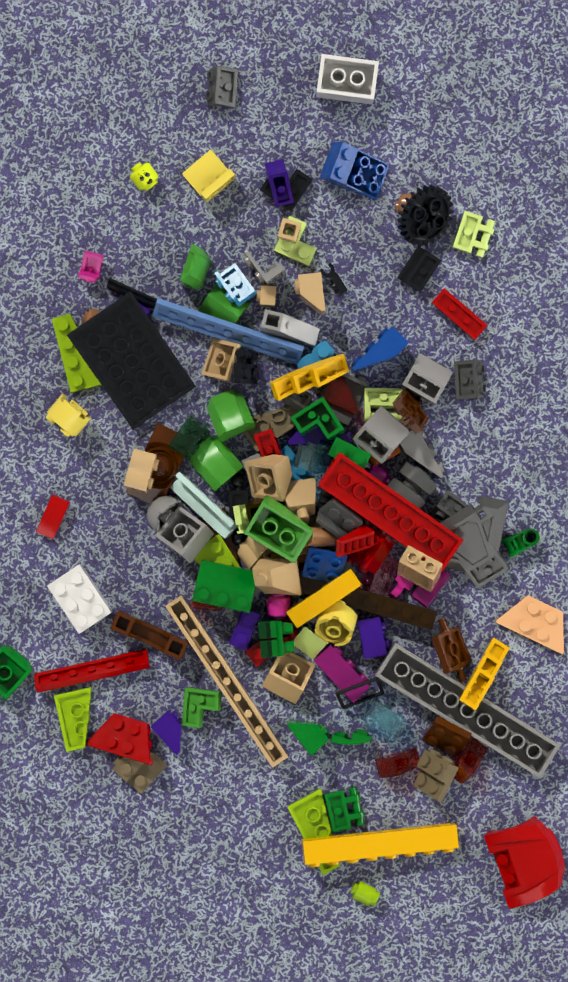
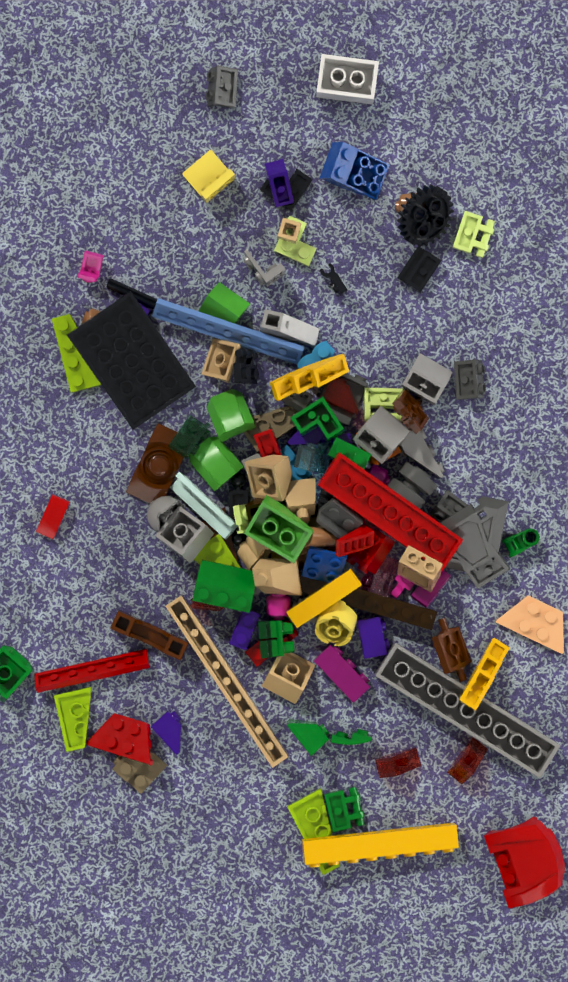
(68, 416): light yellow brick -> none
(80, 598): white brick -> none
(140, 471): tan brick -> none
(144, 176): neon yellow head -> none
(195, 268): bright green slope -> none
(195, 702): bright green plate -> none
(236, 284): bracket -> none
(267, 296): tan plate -> none
(309, 643): yellowish green sticker -> none
(311, 291): tan slope -> none
(357, 686): black piece -> none
(364, 893): lime brick -> none
(384, 350): blue slope -> none
(384, 720): clear light blue brick -> none
(435, 774): dark tan plate -> none
(446, 736): reddish brown plate -> none
(459, 314): red plate -> none

